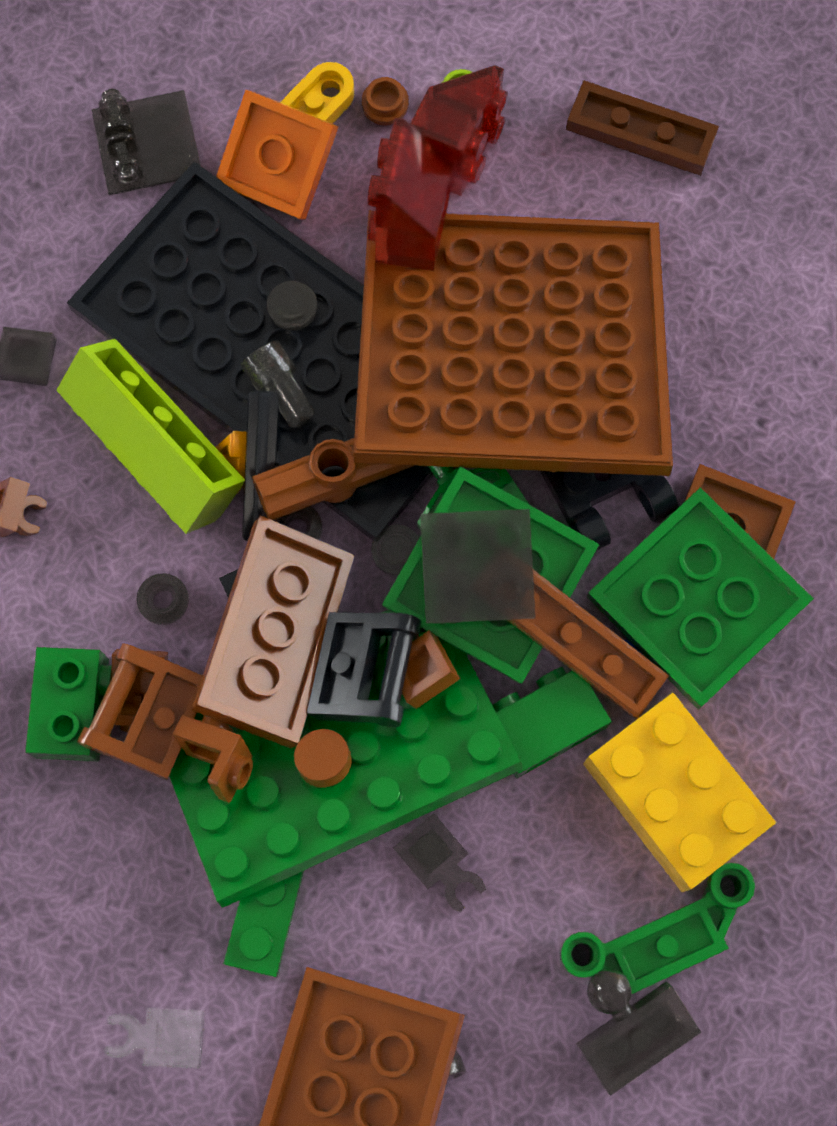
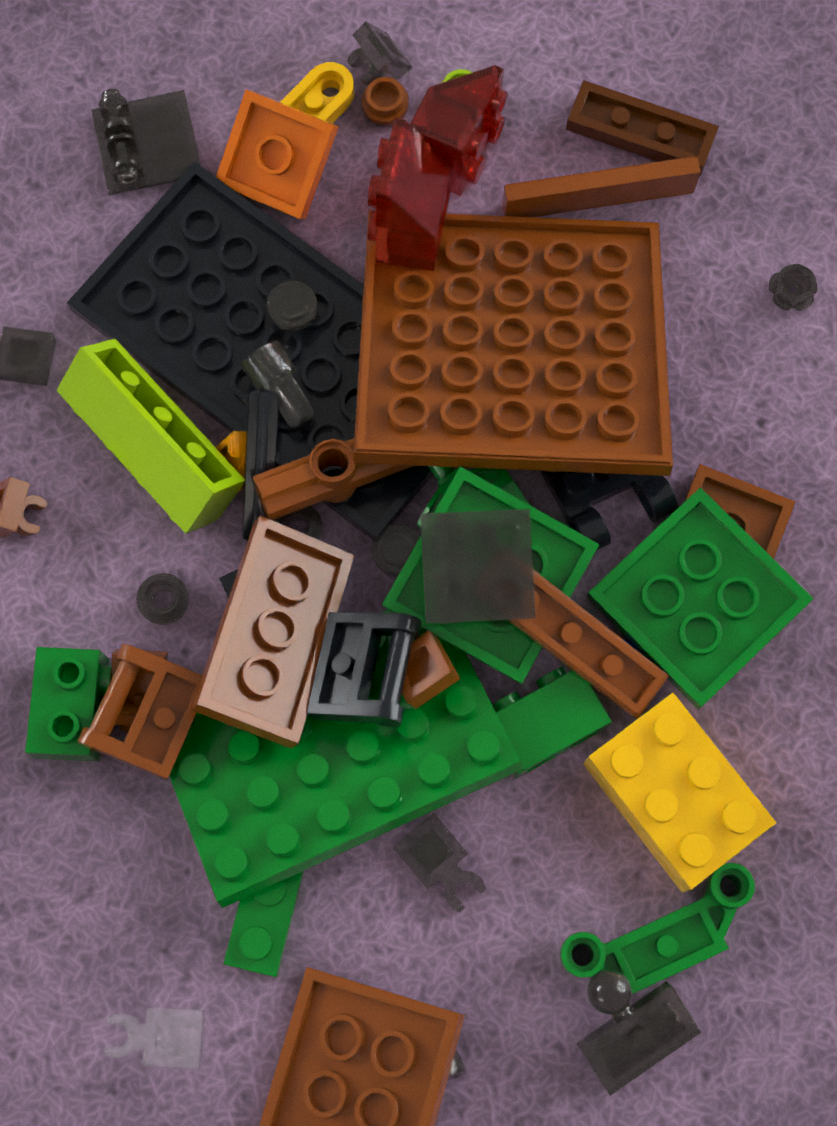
(217, 745): dark orange bracket -> none
(322, 758): dark orange tile -> none
(380, 51): none -> clear smoke tile
(601, 188): none -> dark orange tile
(797, 276): none -> clear smoke plate

